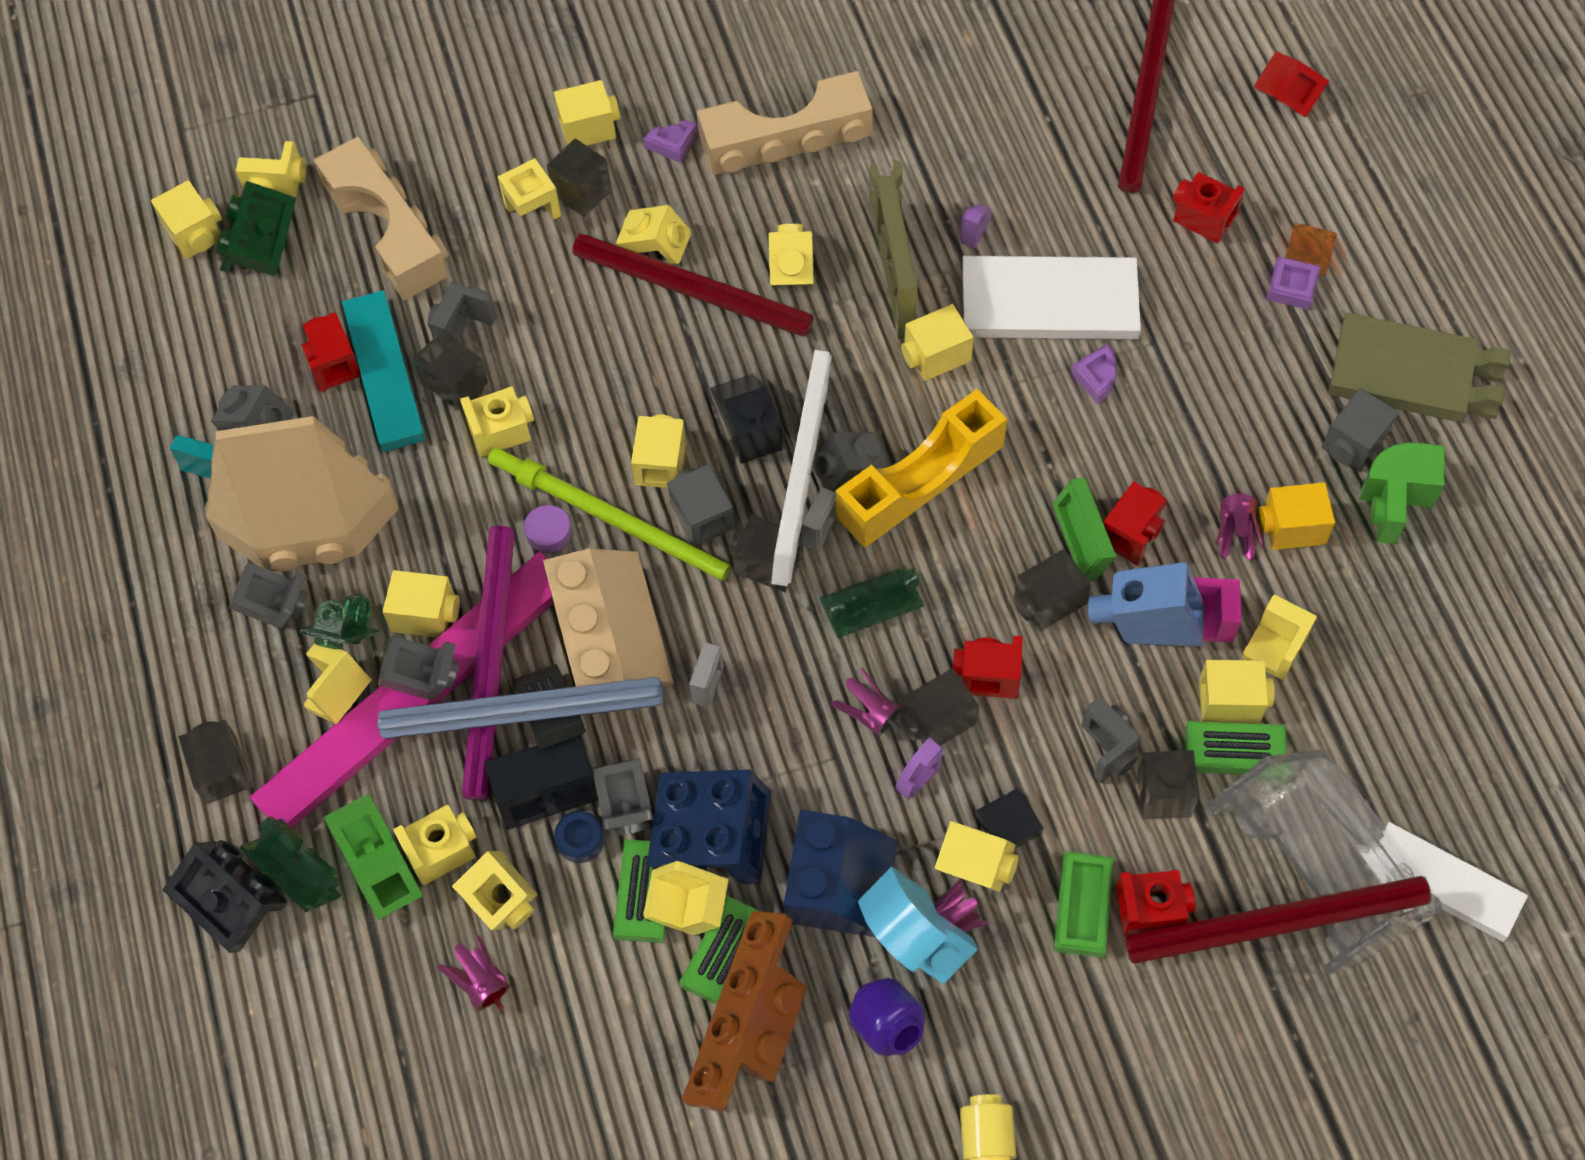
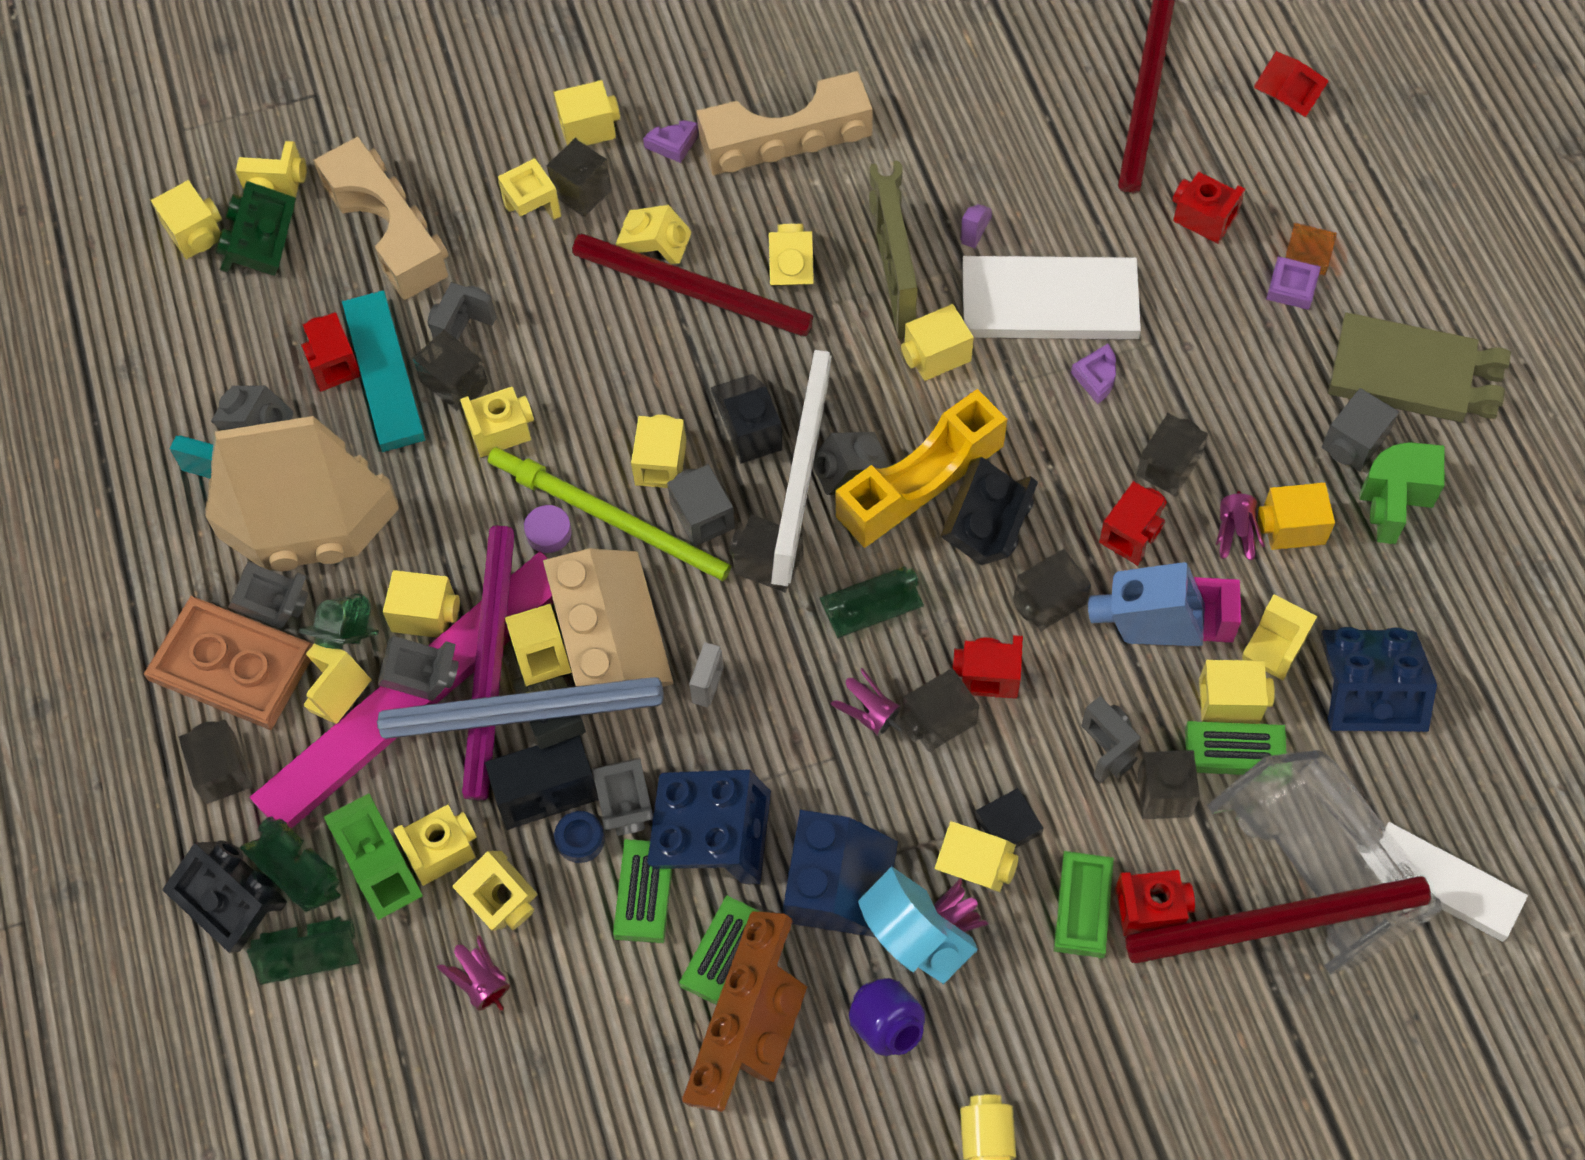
(230, 662): none -> nougat tile
(287, 955): none -> clear green hinge
(538, 645): none -> light yellow brick
(685, 898): light yellow panel -> none
(819, 519): light grey tile -> none
(920, 769): medium lavender tile -> none
(988, 512): none -> black bracket
(1084, 529): bright green tile -> none
(1172, 454): none -> clear smoke brick
(1378, 680): none -> dark blue bracket

